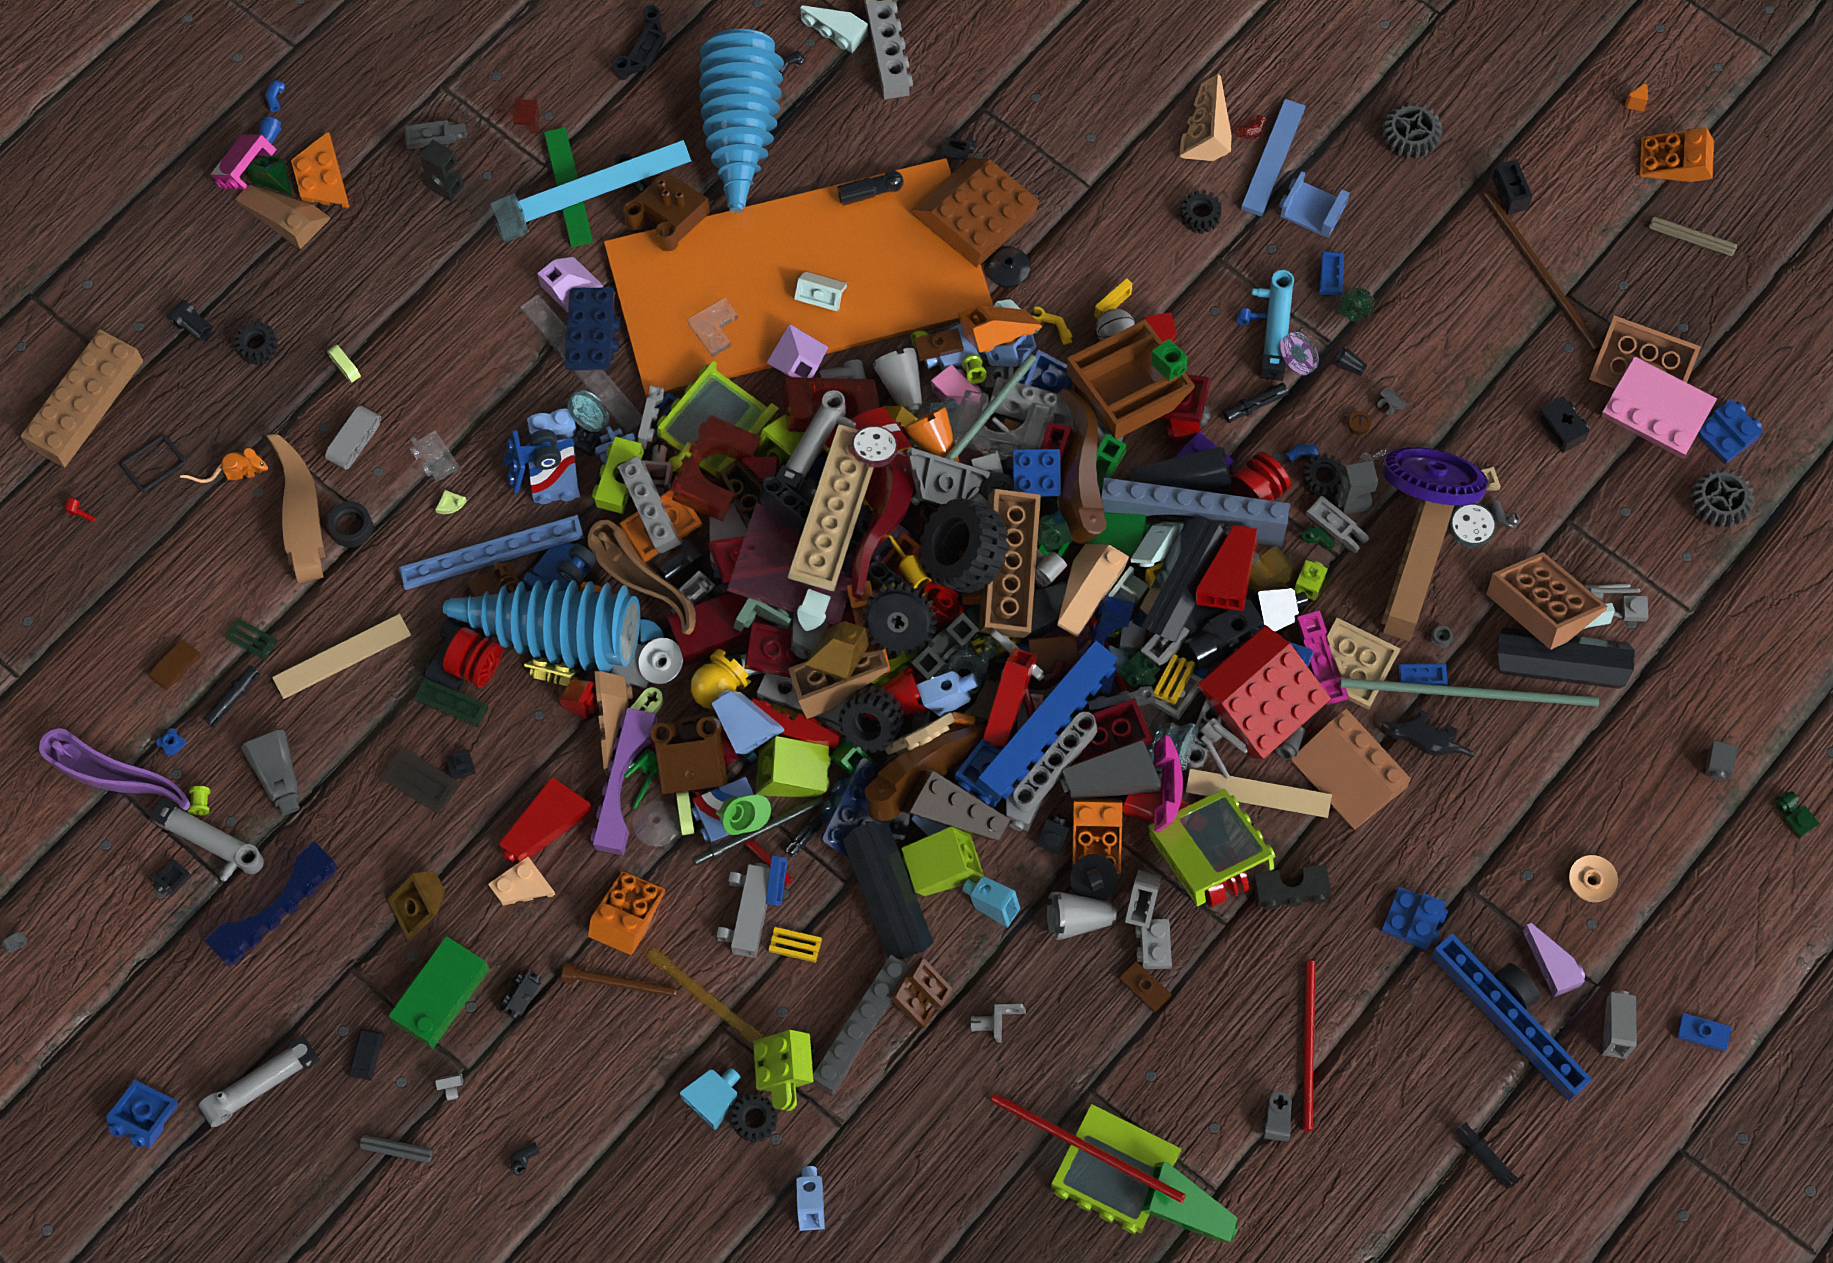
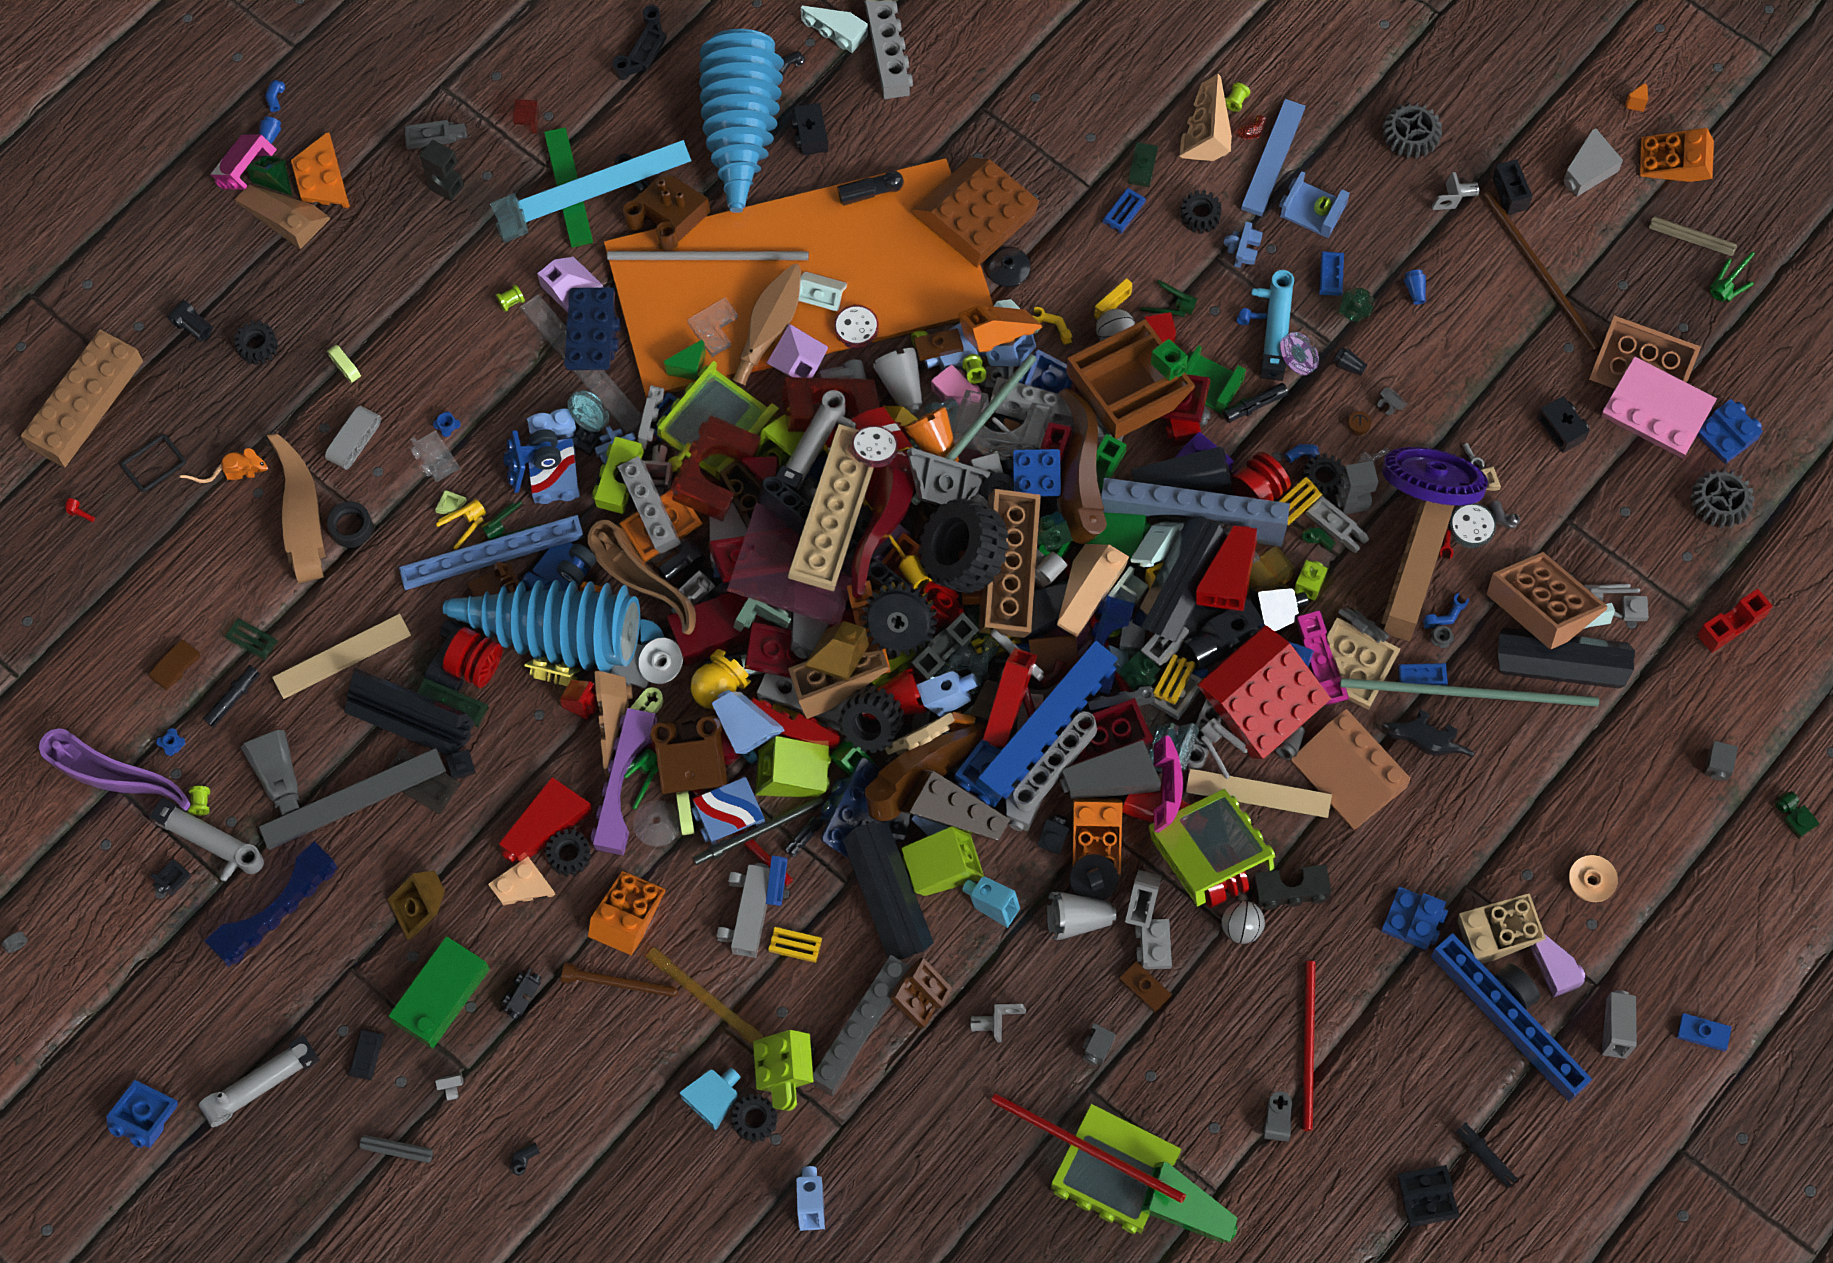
(352, 799): none -> dark grey tile
(407, 713): none -> black piece
(443, 418): none -> blue plate
(472, 512): none -> yellow plant
(494, 527): none -> dark green plant
(510, 298): none -> lime bush
(561, 840): none -> black tyre
(687, 363): none -> green slope
(708, 255): none -> light grey piece
(744, 813): bright green piece -> none
(769, 319): none -> medium nougat animal
(810, 128): none -> black brick
(813, 610): light aqua tile -> none
(856, 326): none -> white tile
(959, 149): black bracket -> none
(1098, 1045): none -> dark grey brick
(1115, 223): none -> blue tile
(1143, 164): none -> clear green plate
(1185, 302): none -> dark green plant
(1223, 381): none -> green panel
(1237, 96): none -> lime bush
(1243, 922): none -> light grey piece
(1244, 254): none -> medium blue hips
(1306, 481): none -> yellow tile
(1323, 211): none -> lime hinge
(1364, 625): none -> dark grey piece
(1416, 285): none -> blue cone
(1428, 1196): none -> black slope
(1433, 620): none -> blue arm
(1446, 546): none -> red hand
(1455, 193): none -> light grey bracket
(1472, 458): none -> light grey hand
(1501, 928): none -> tan slope
(1592, 164): none -> light grey slope
(1723, 289): none -> green plant
(1743, 616): none -> red arch

